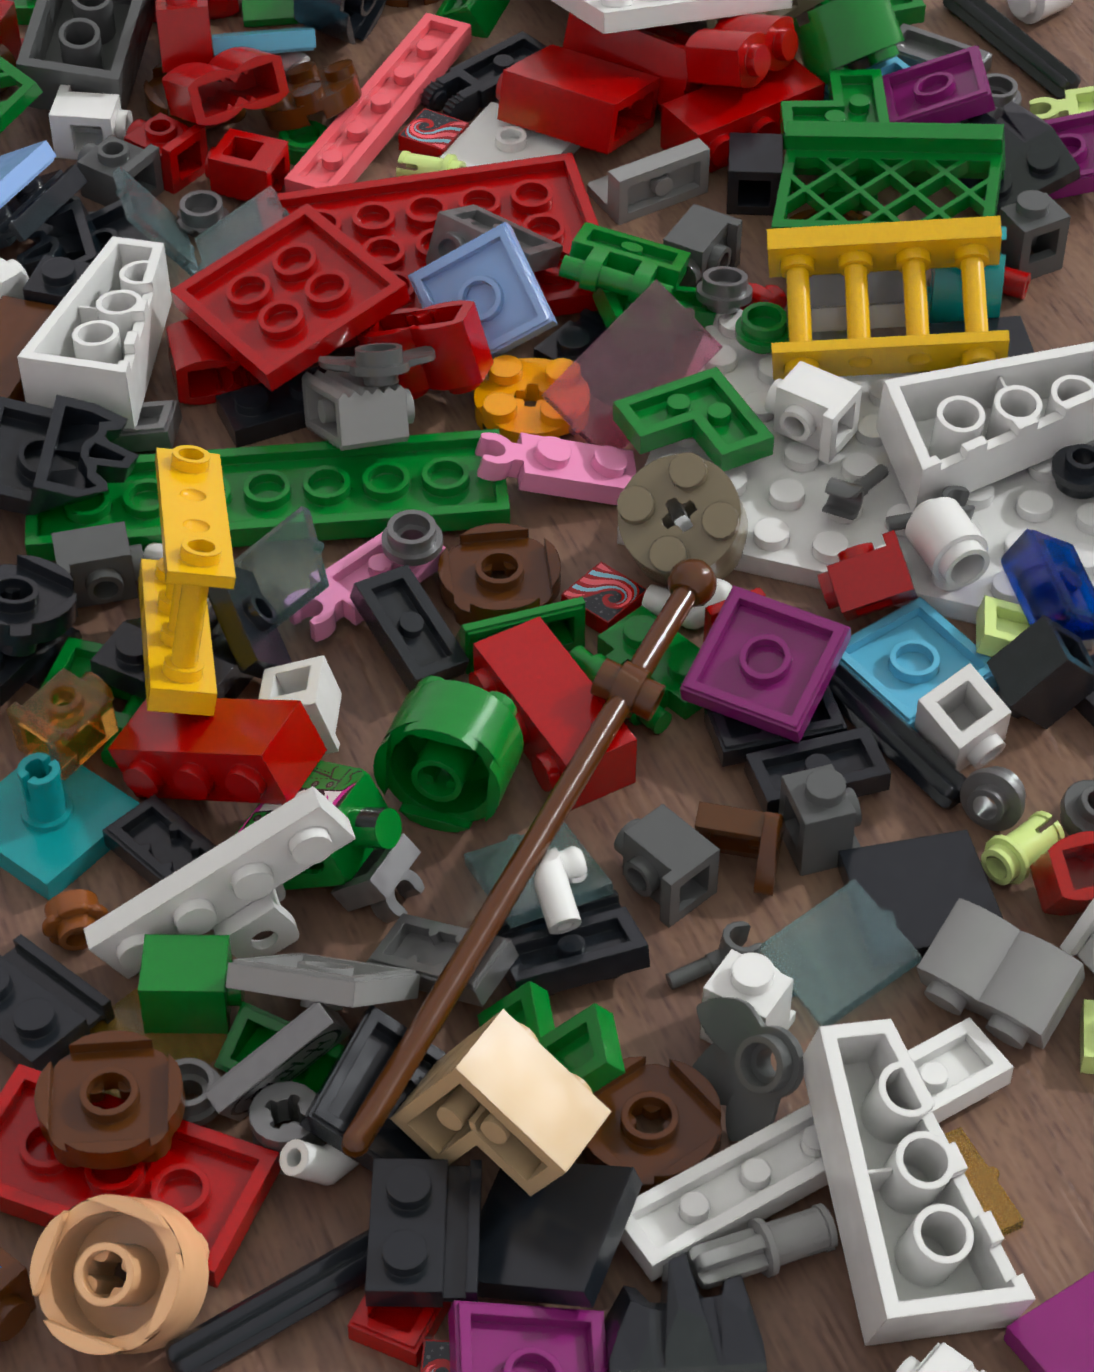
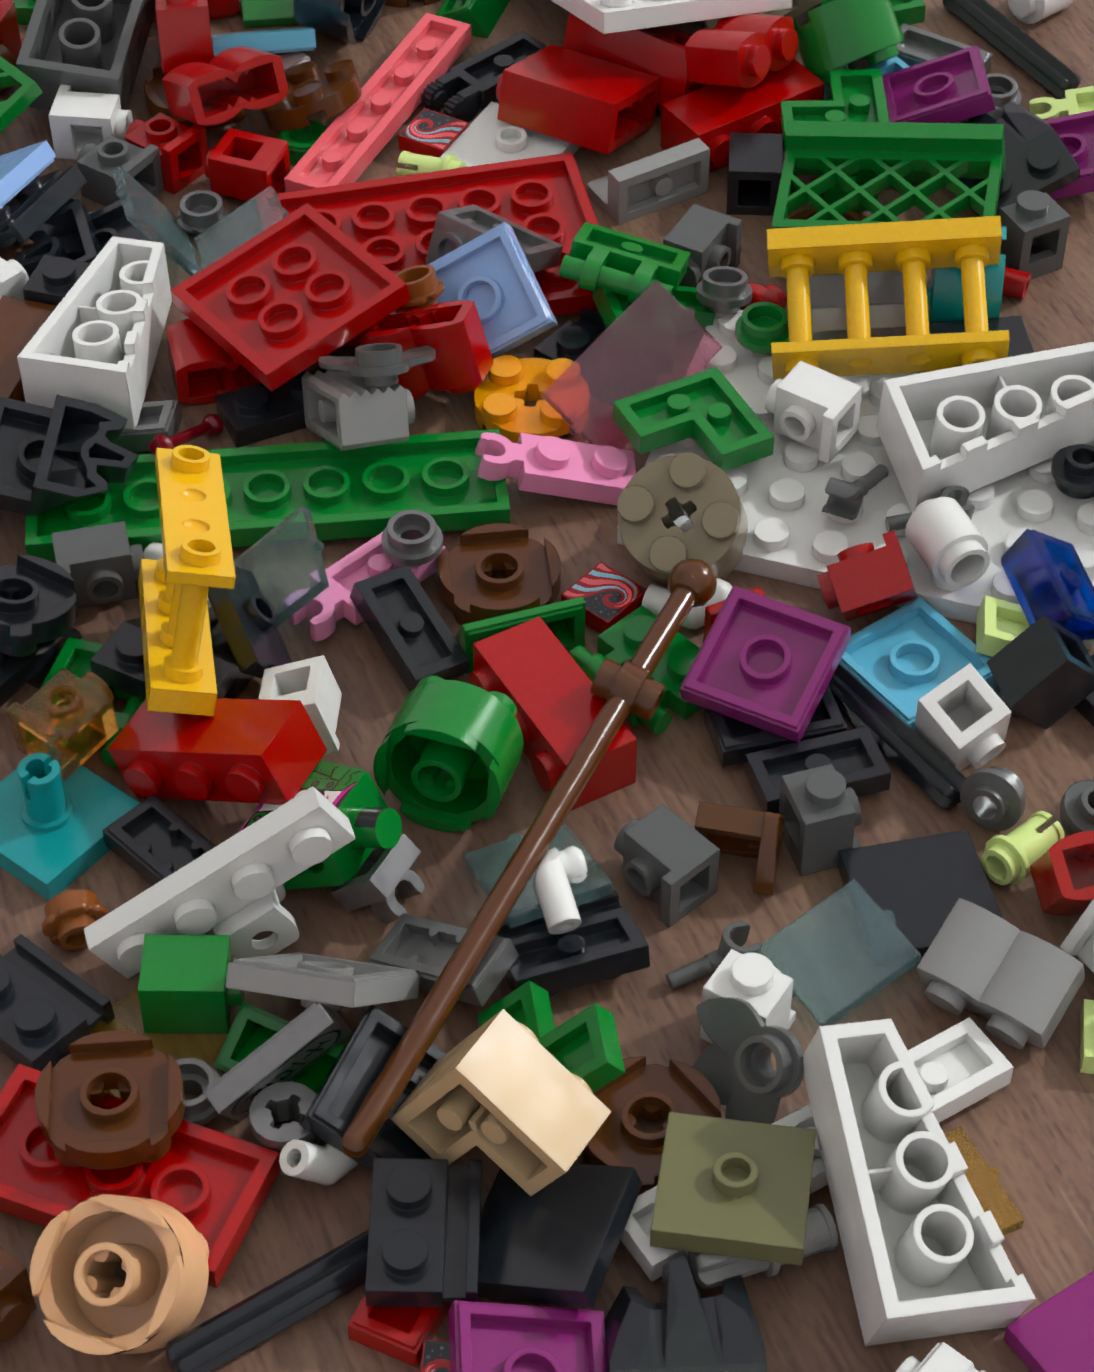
(210, 425): none -> dark red hinge
(422, 286): none -> dark orange plate
(734, 1188): none -> olive plate

